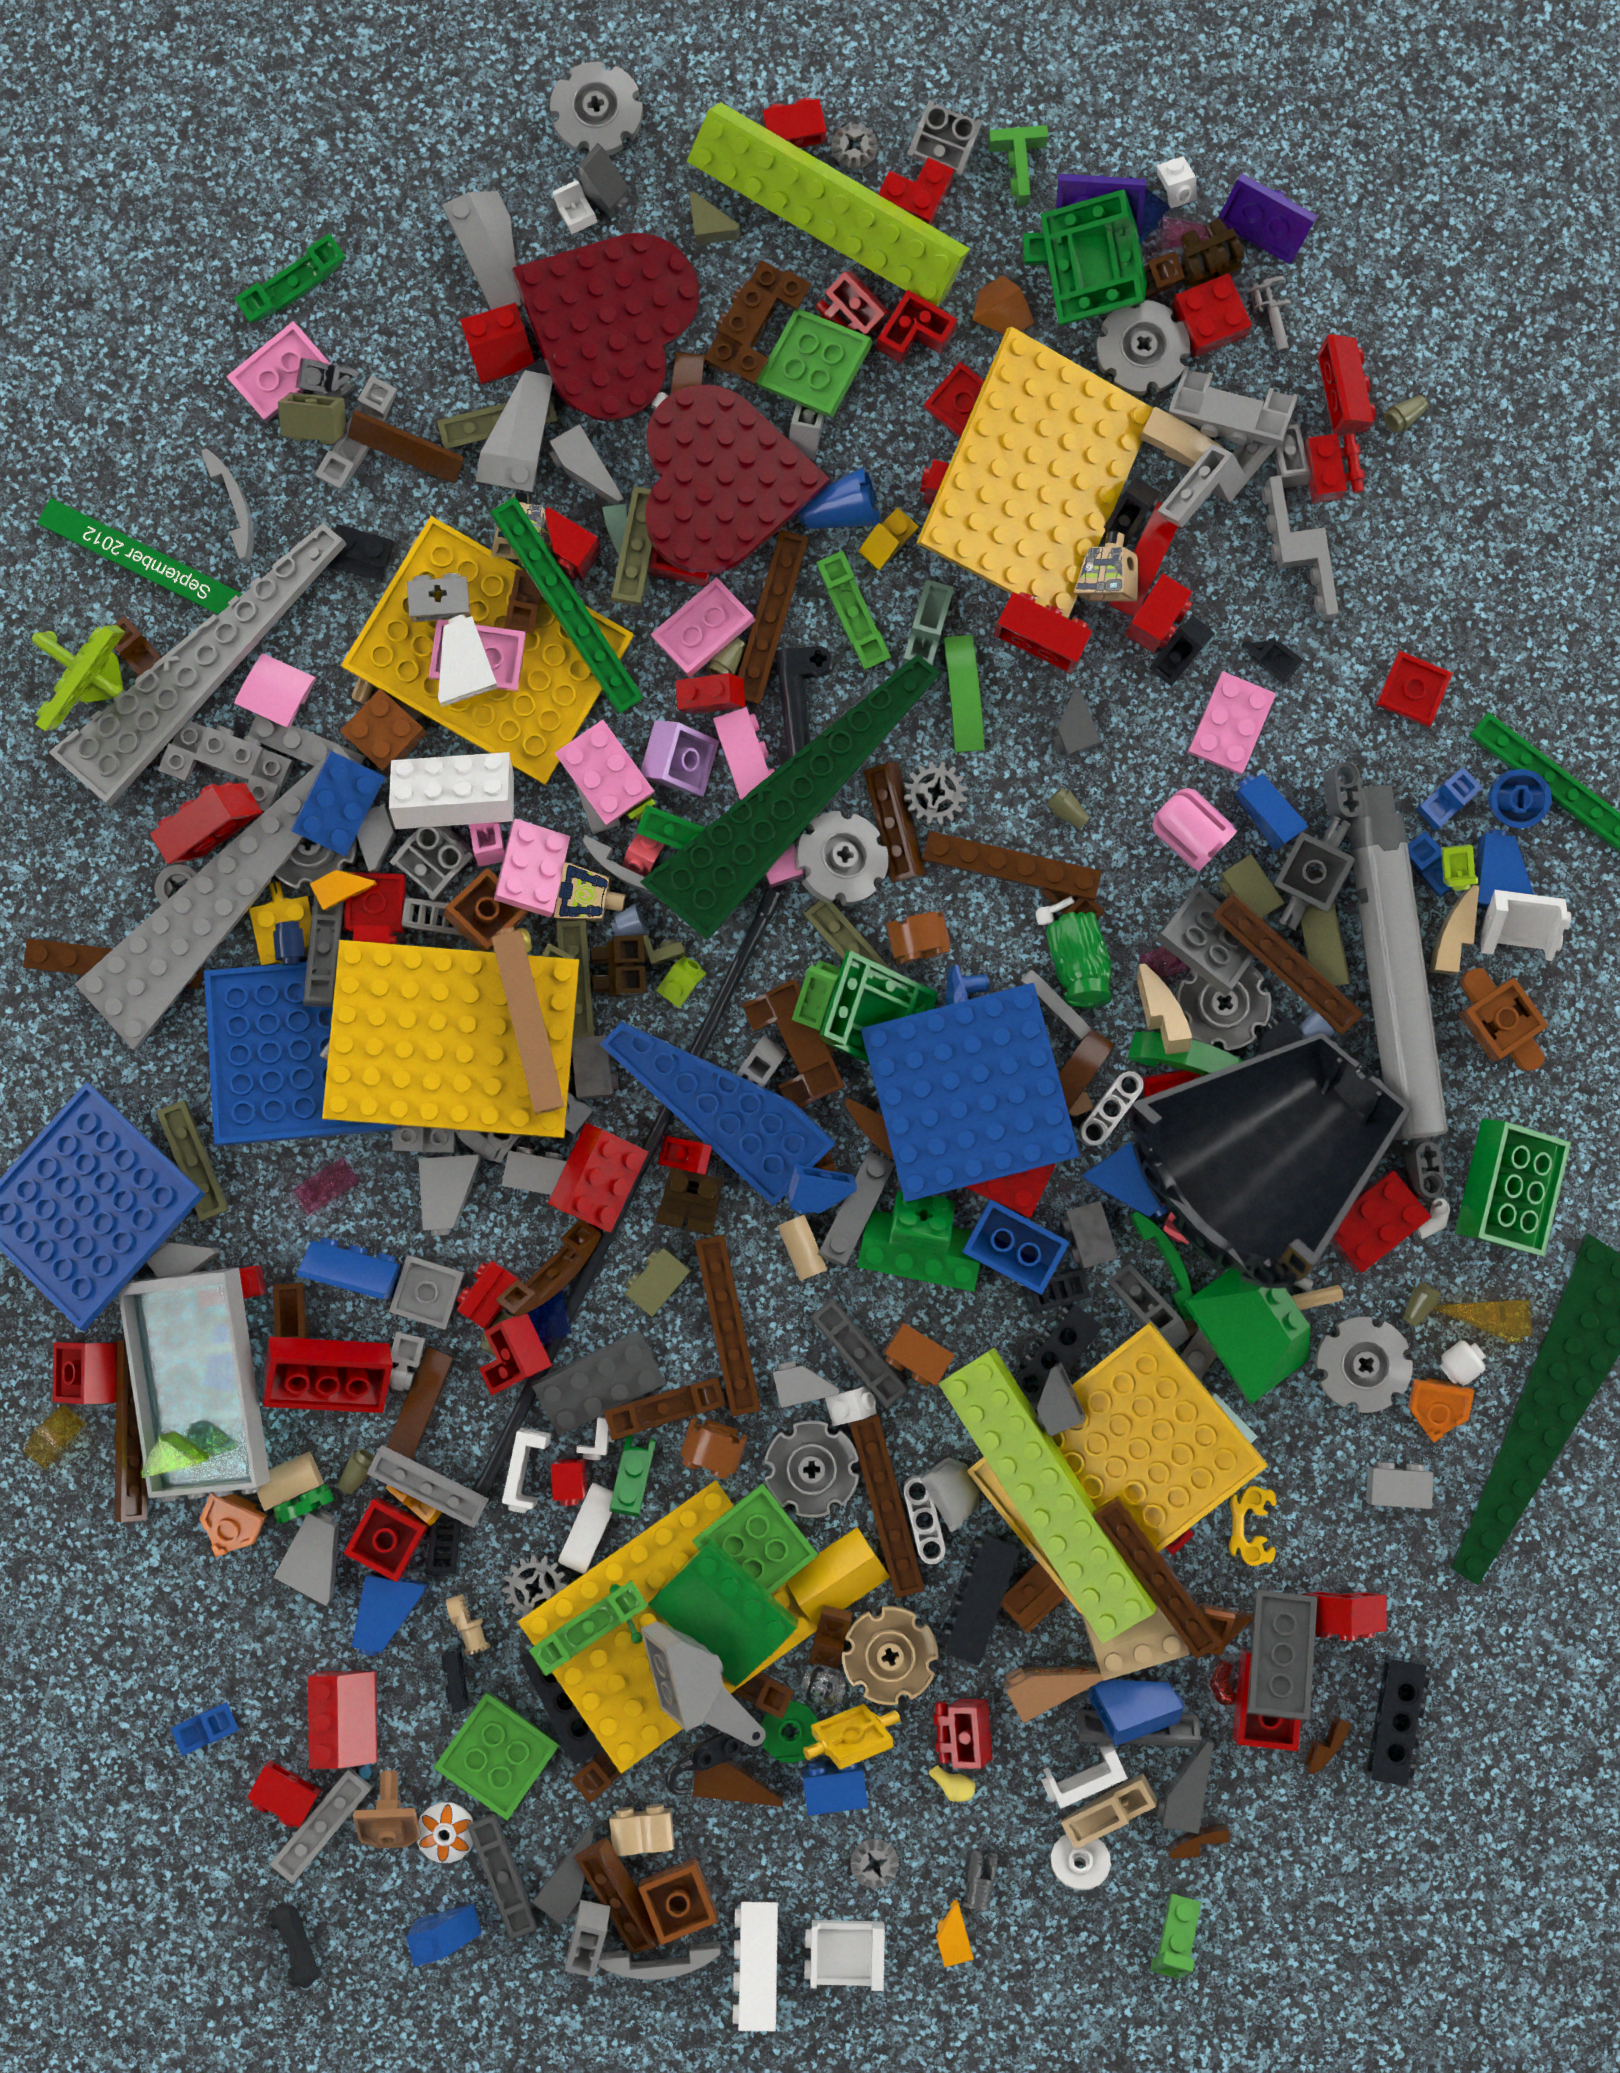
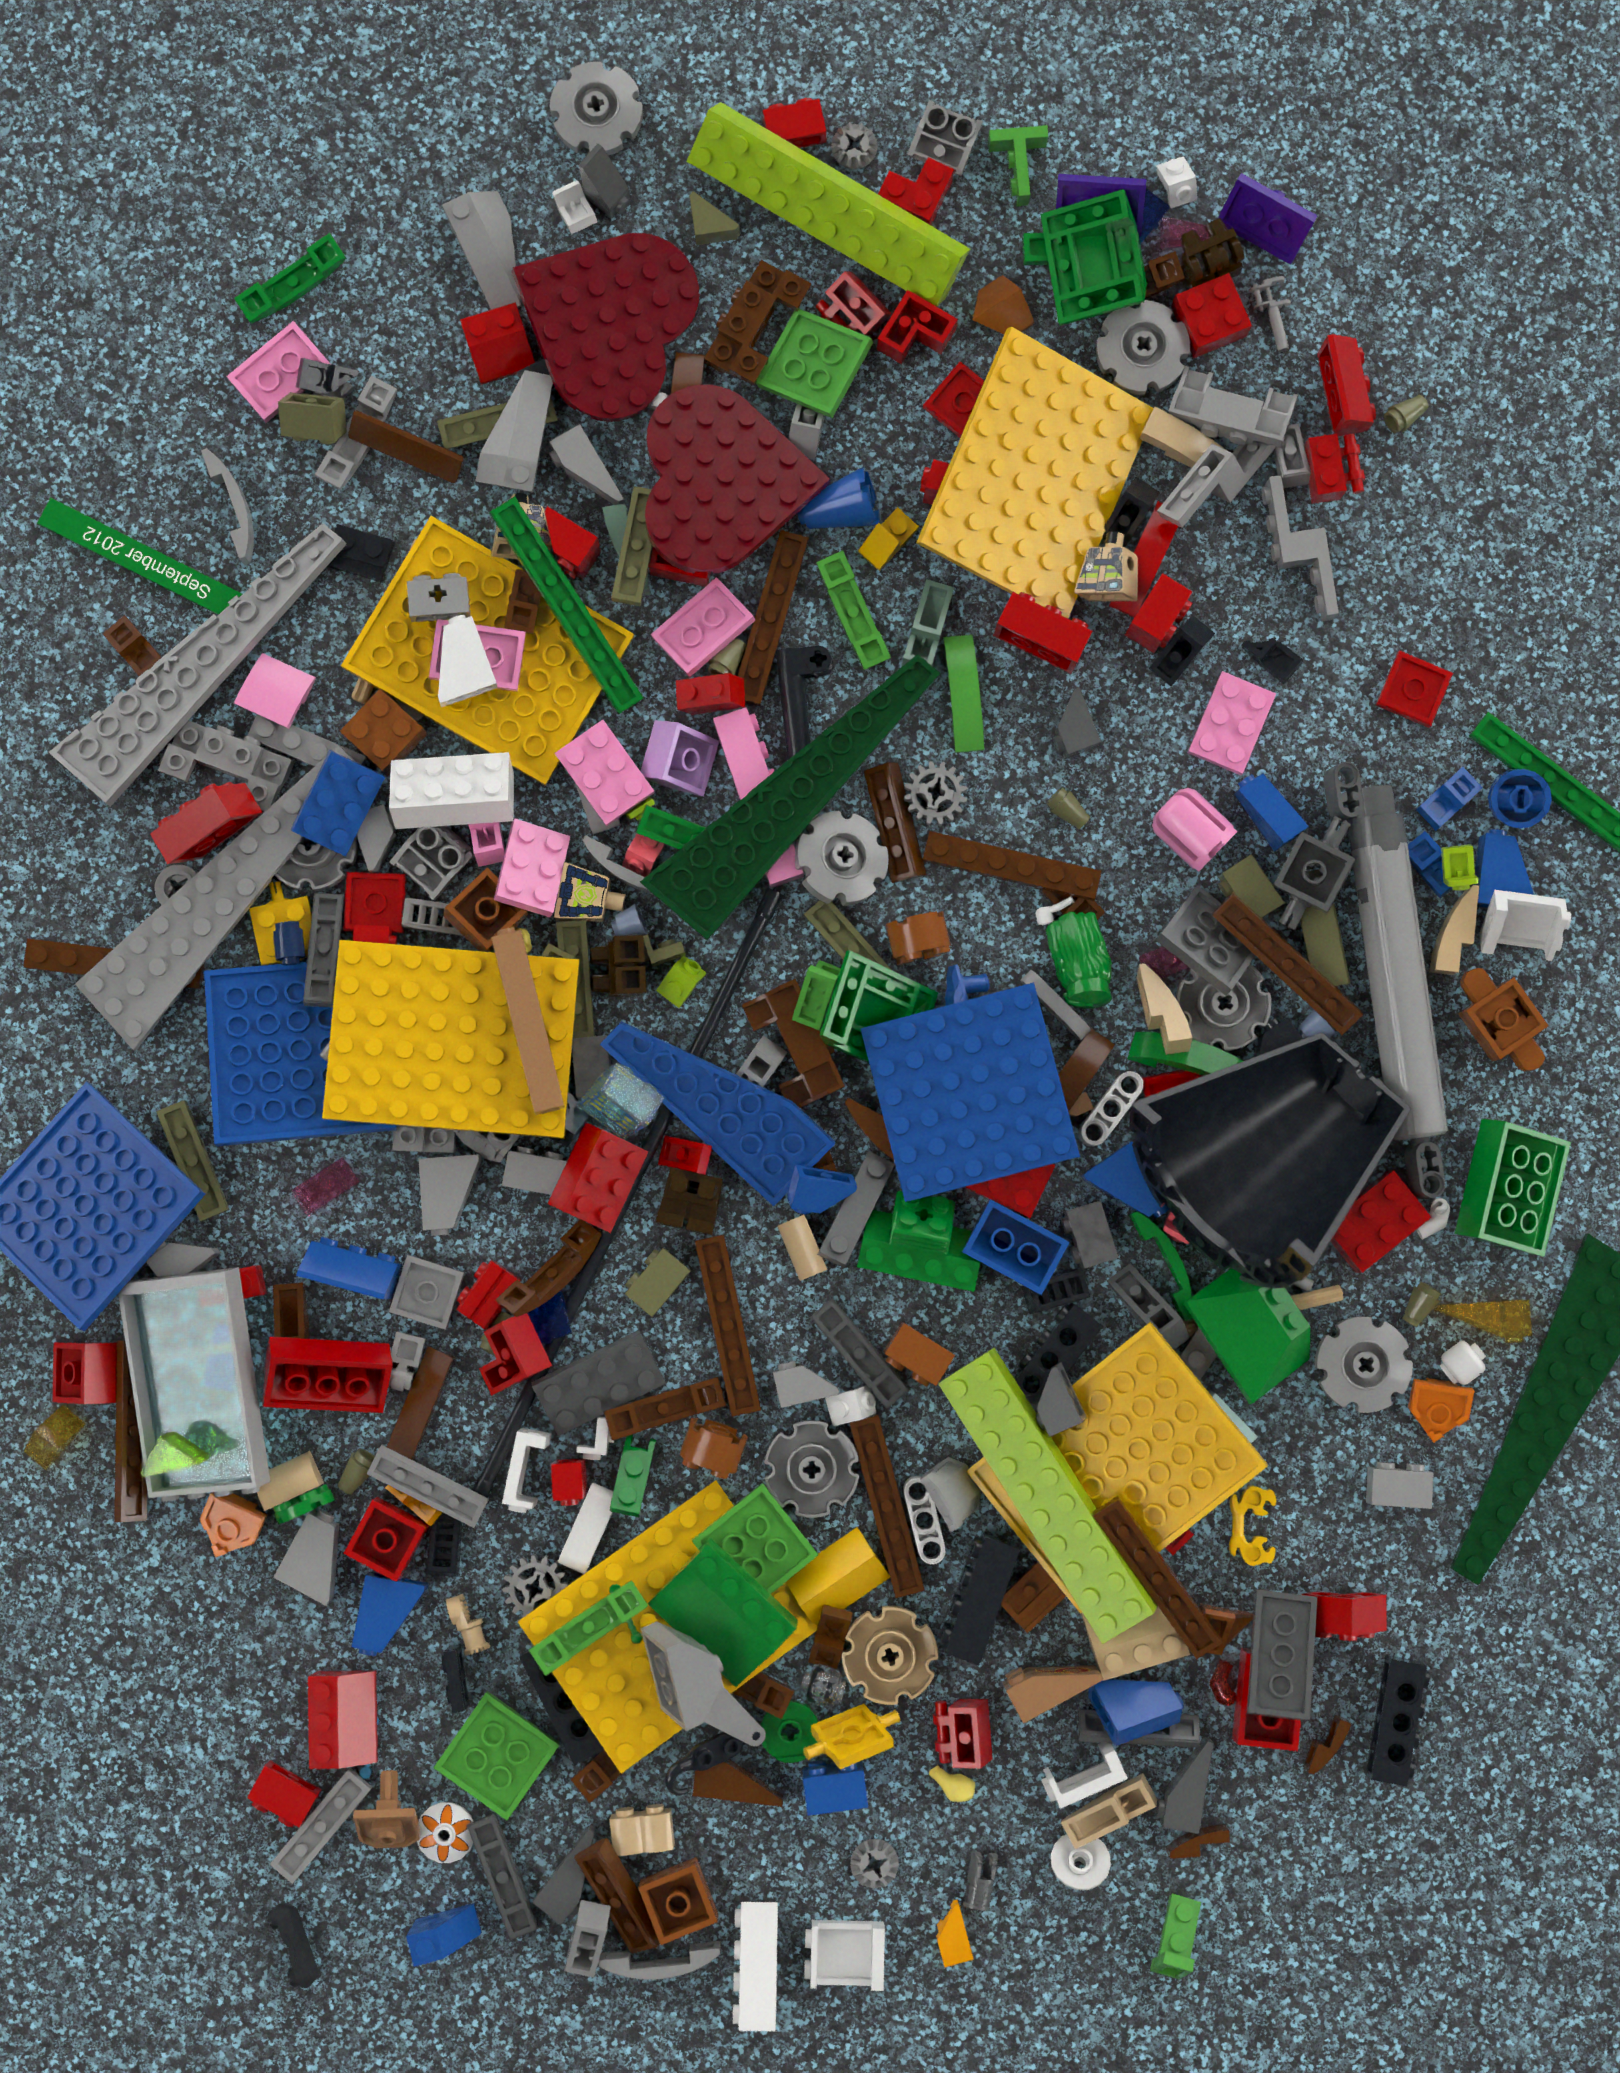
(89, 674): lime plate -> none
(204, 1728): blue slope -> none
(338, 887): light orange slope -> none
(621, 1101): none -> clear light blue slope

